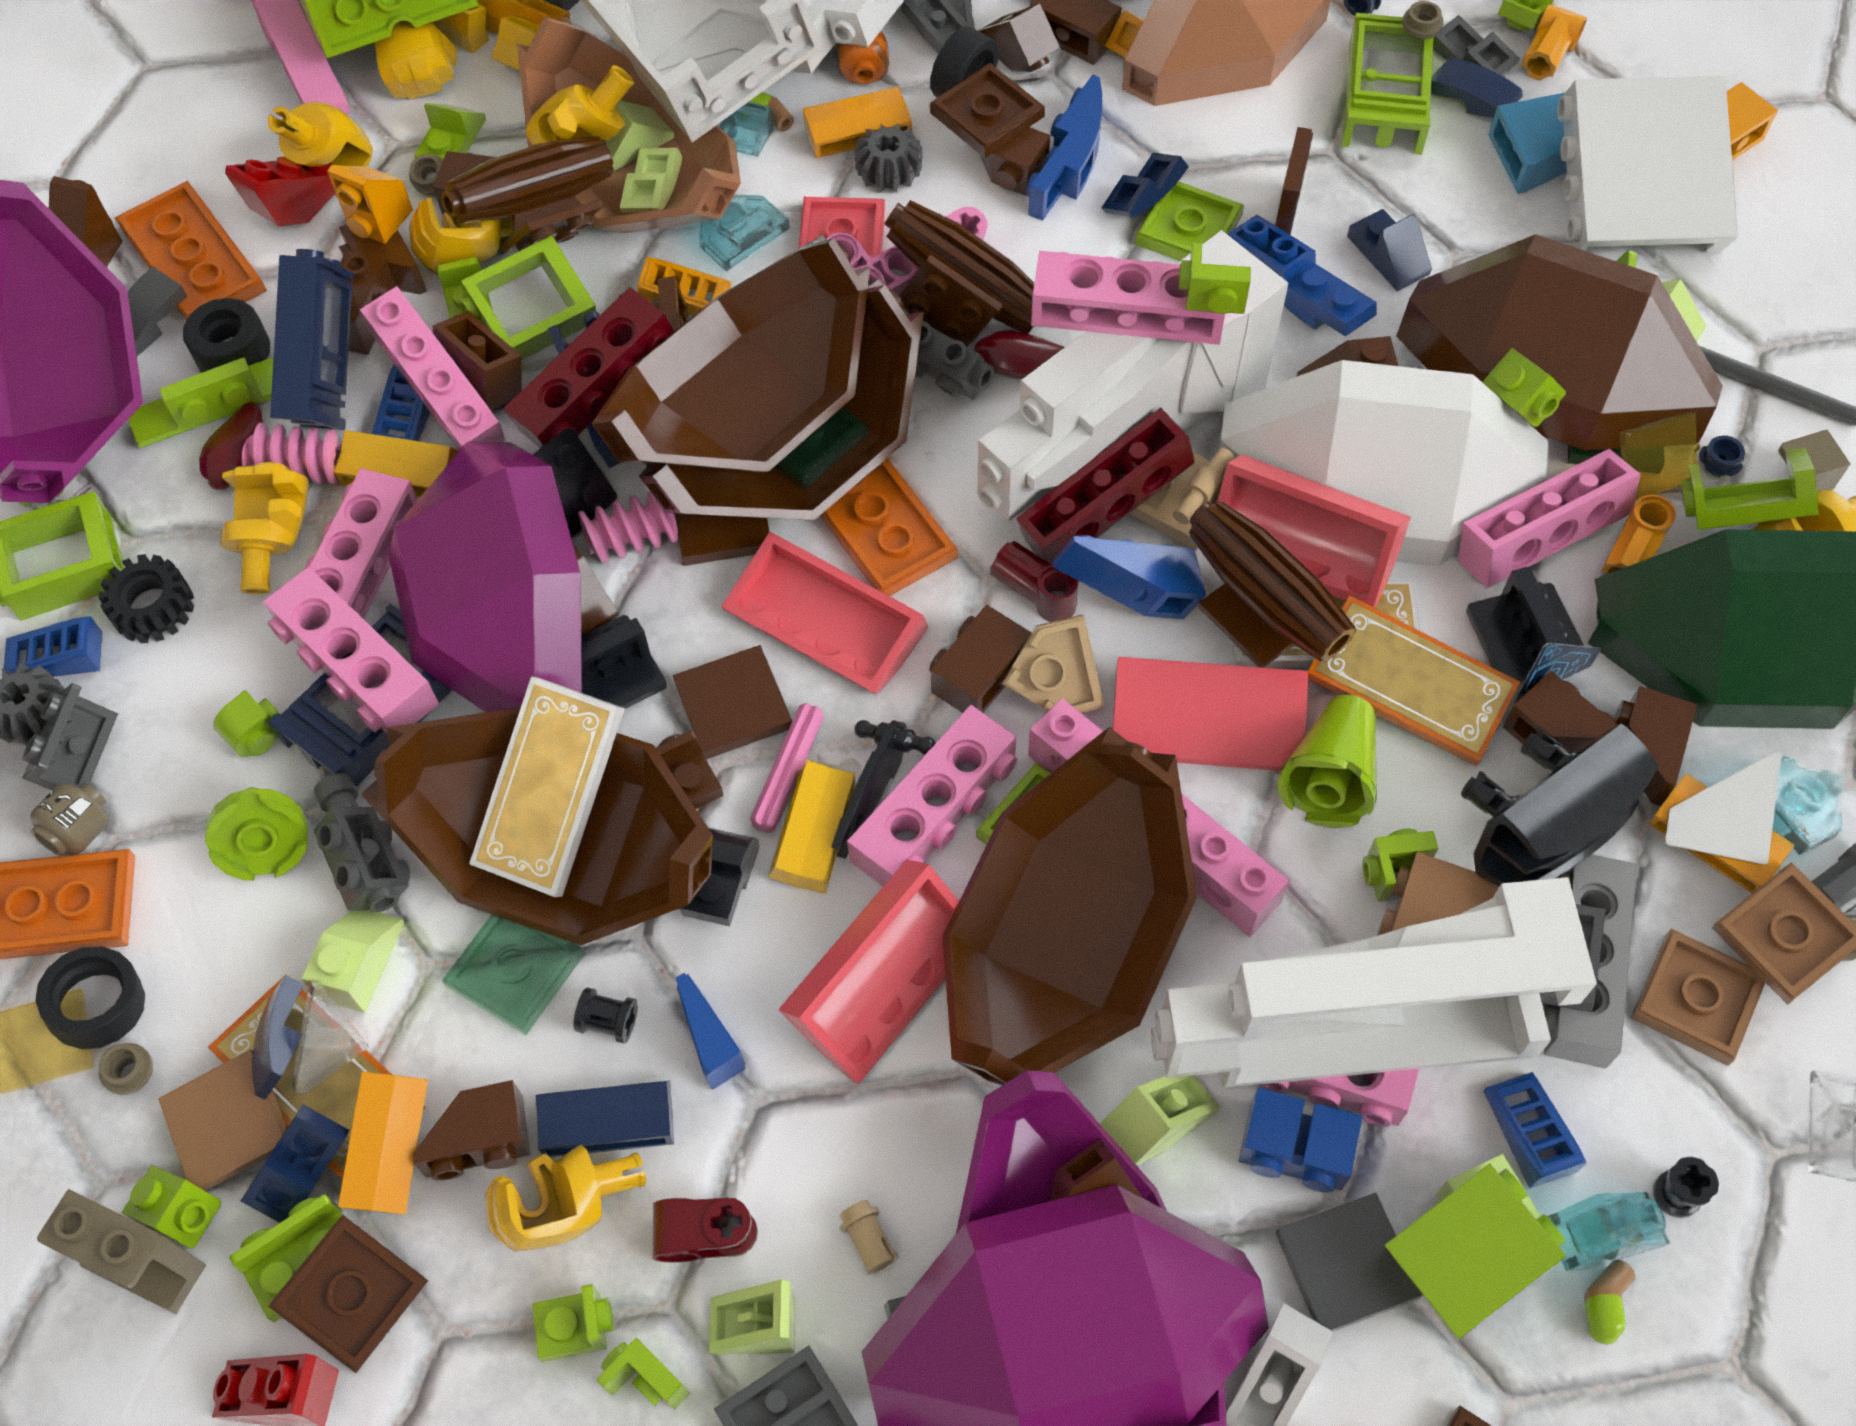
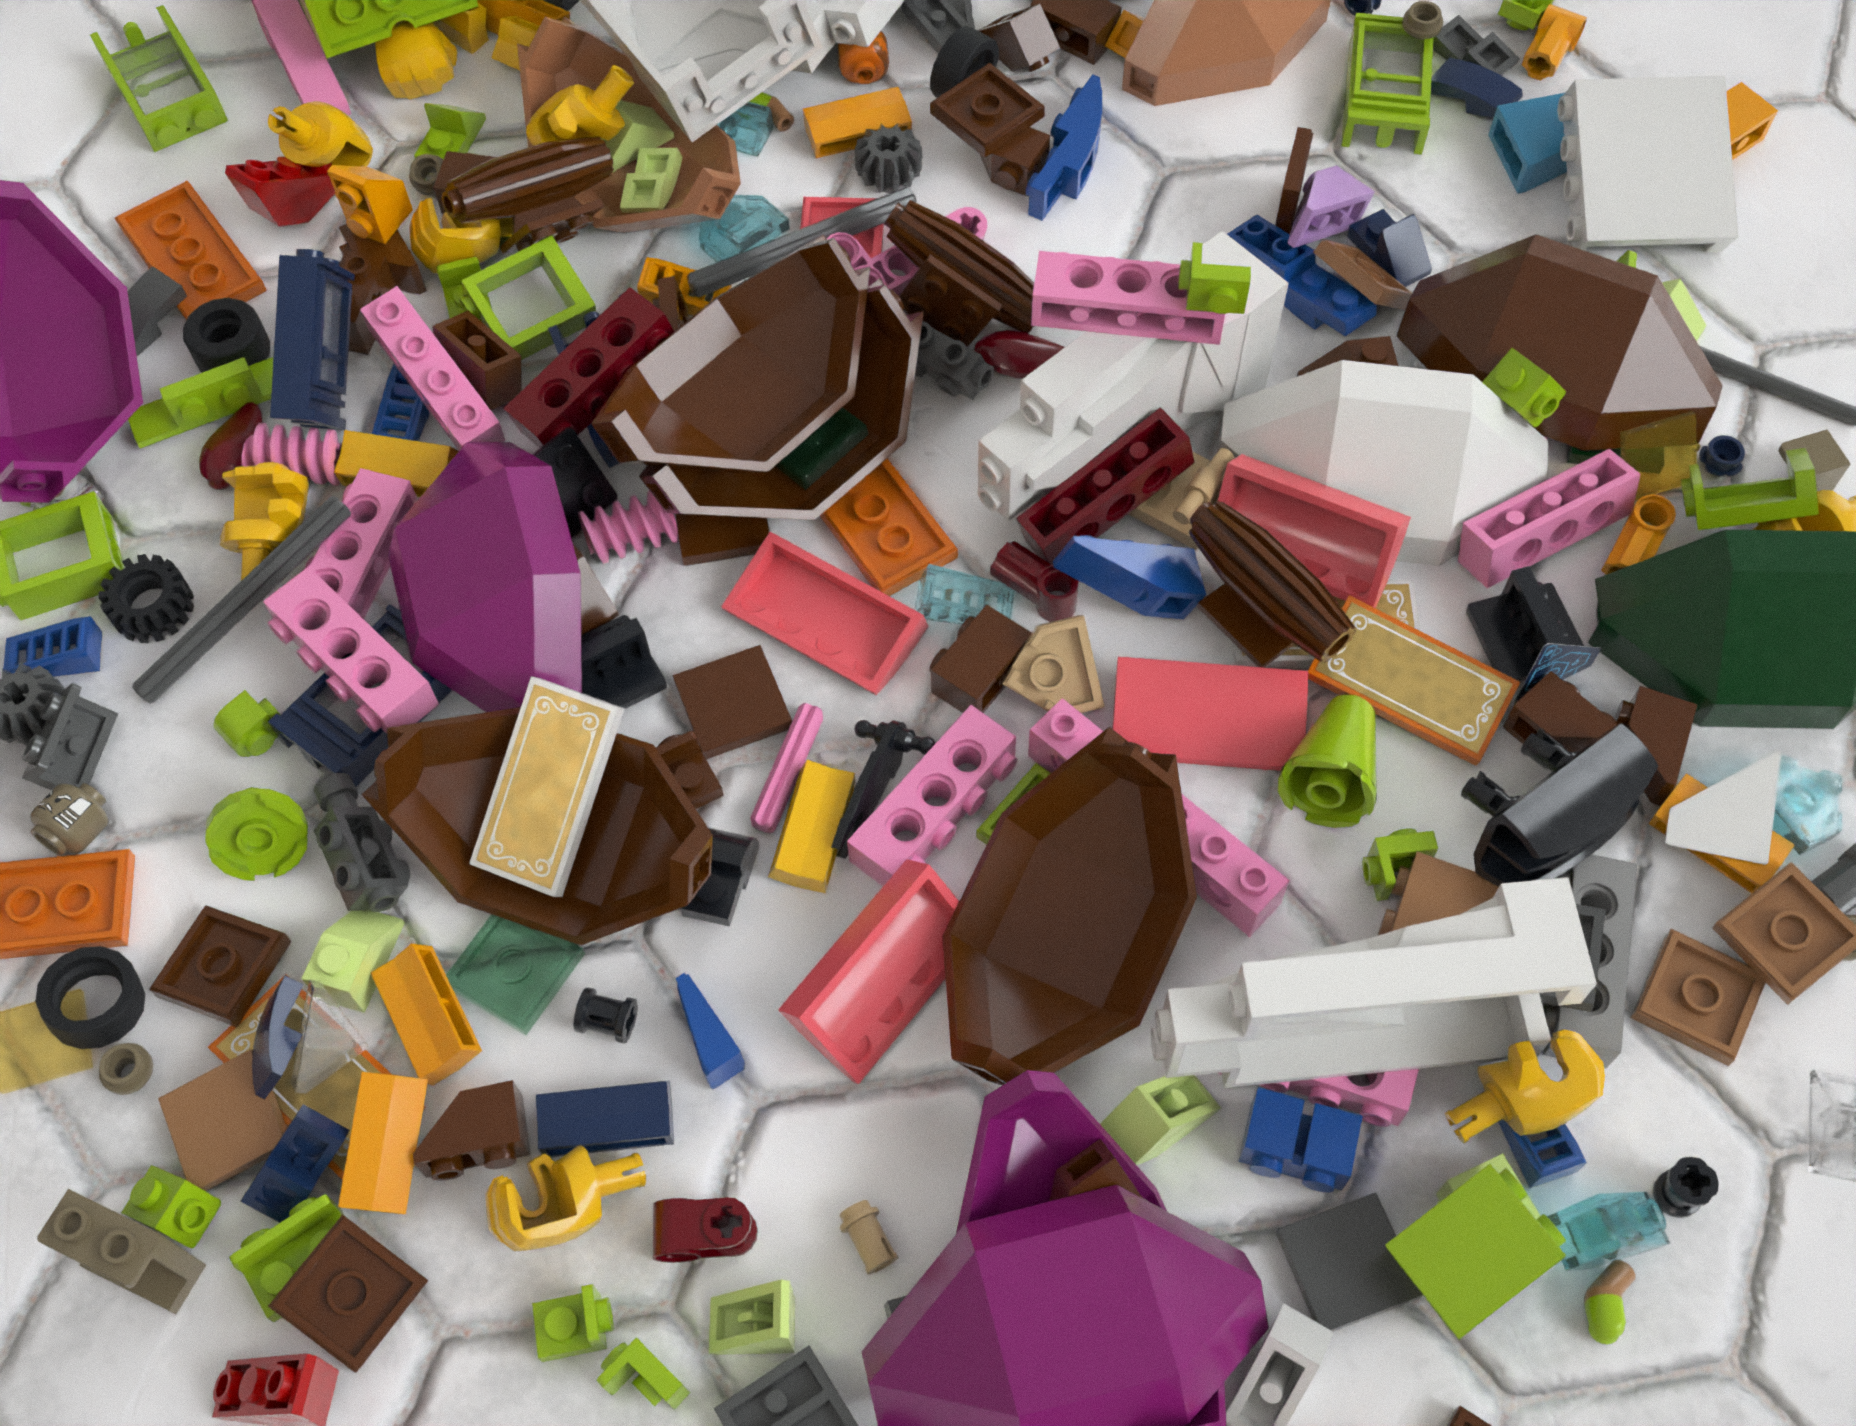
(85, 216): reddish brown slope -> none
(163, 84): none -> door
(220, 965): none -> reddish brown tile
(241, 600): none -> dark grey axle
(426, 1013): none -> light orange piece
(758, 258): none -> dark grey axle
(951, 581): none -> clear light blue slope
(1137, 194): dark blue slope -> none
(1184, 218): lime tile -> none
(1329, 205): none -> lavender slope
(1364, 274): none -> medium nougat tile
(1526, 1095): none -> yellow piece

